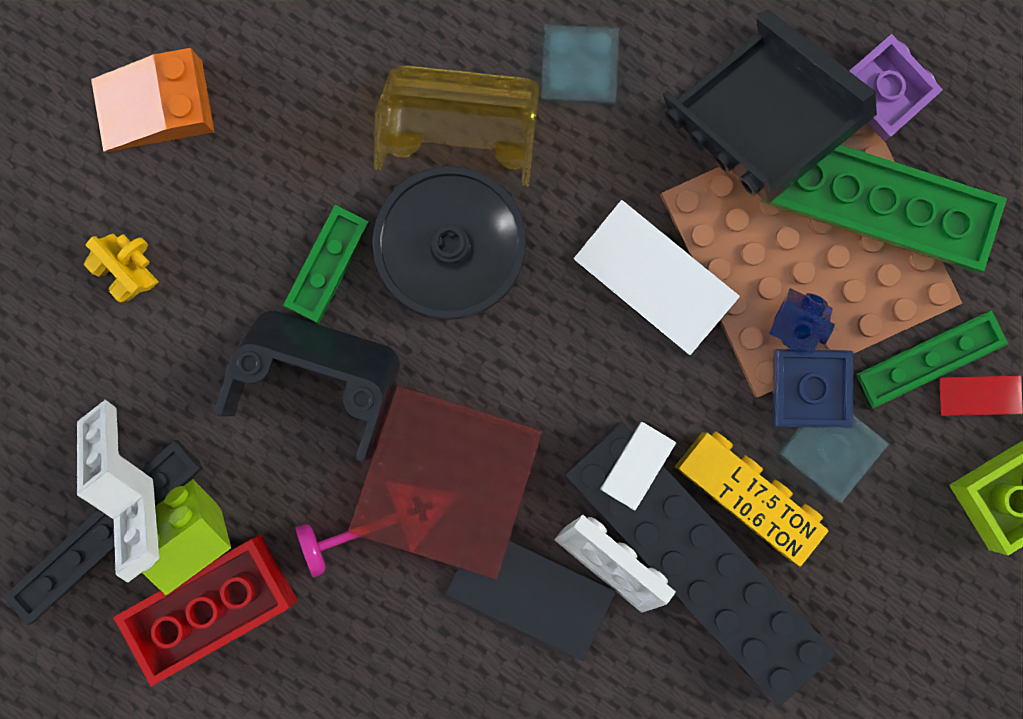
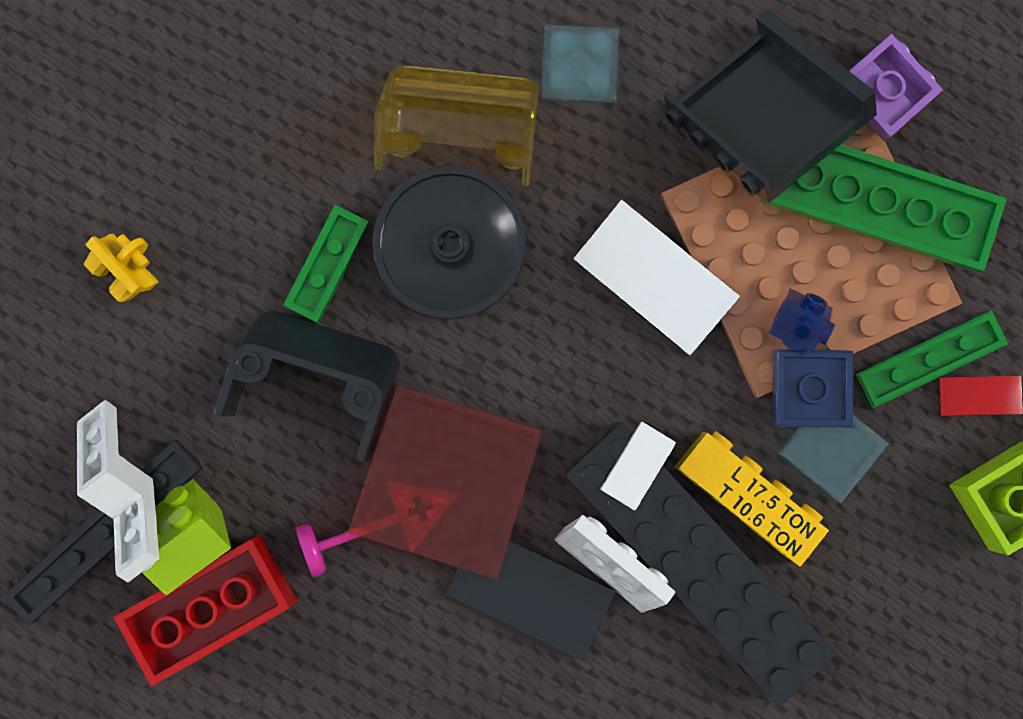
(153, 101): slope -> none

